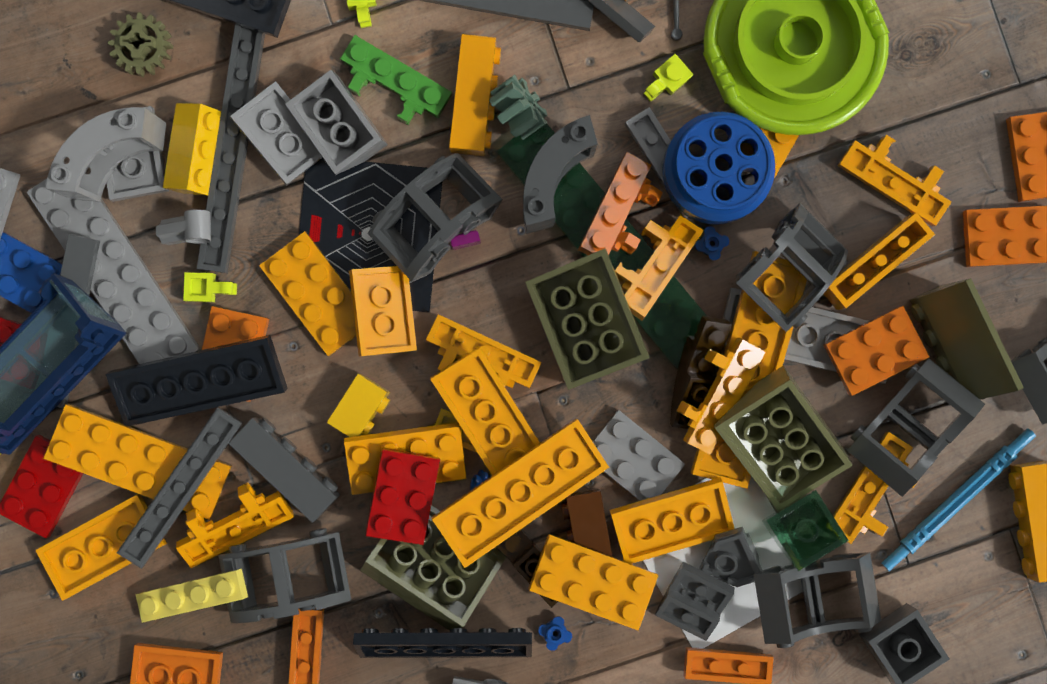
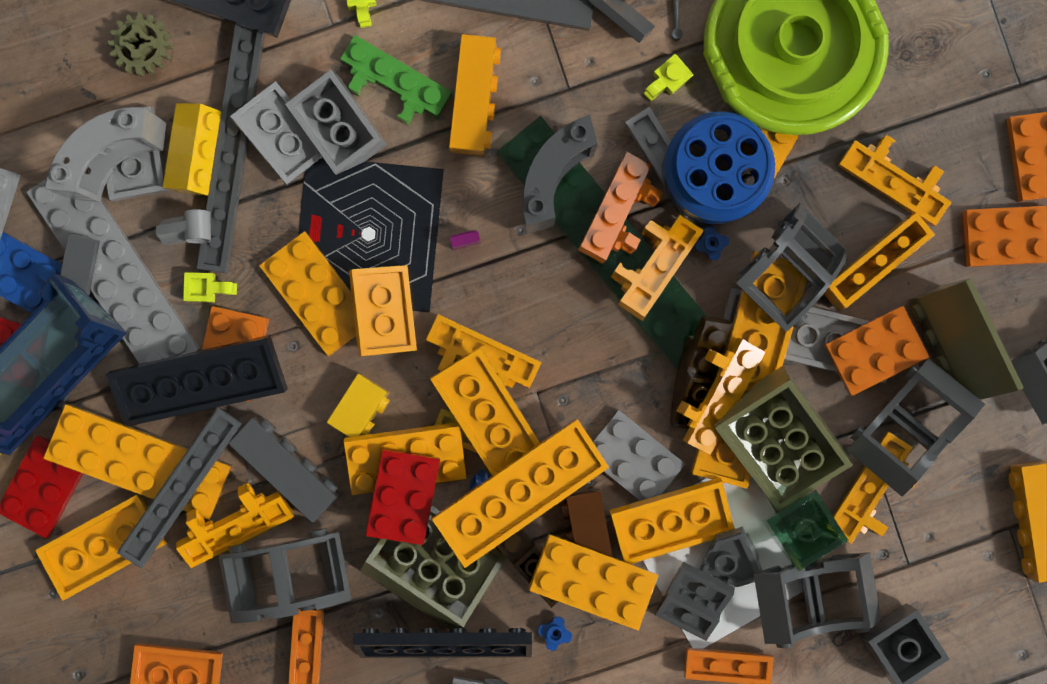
(192, 595): light yellow plate -> none
(467, 181): dark grey window -> none
(518, 107): sand green gear -> none
(587, 319): olive slope -> none
(958, 499): dark azure axle -> none

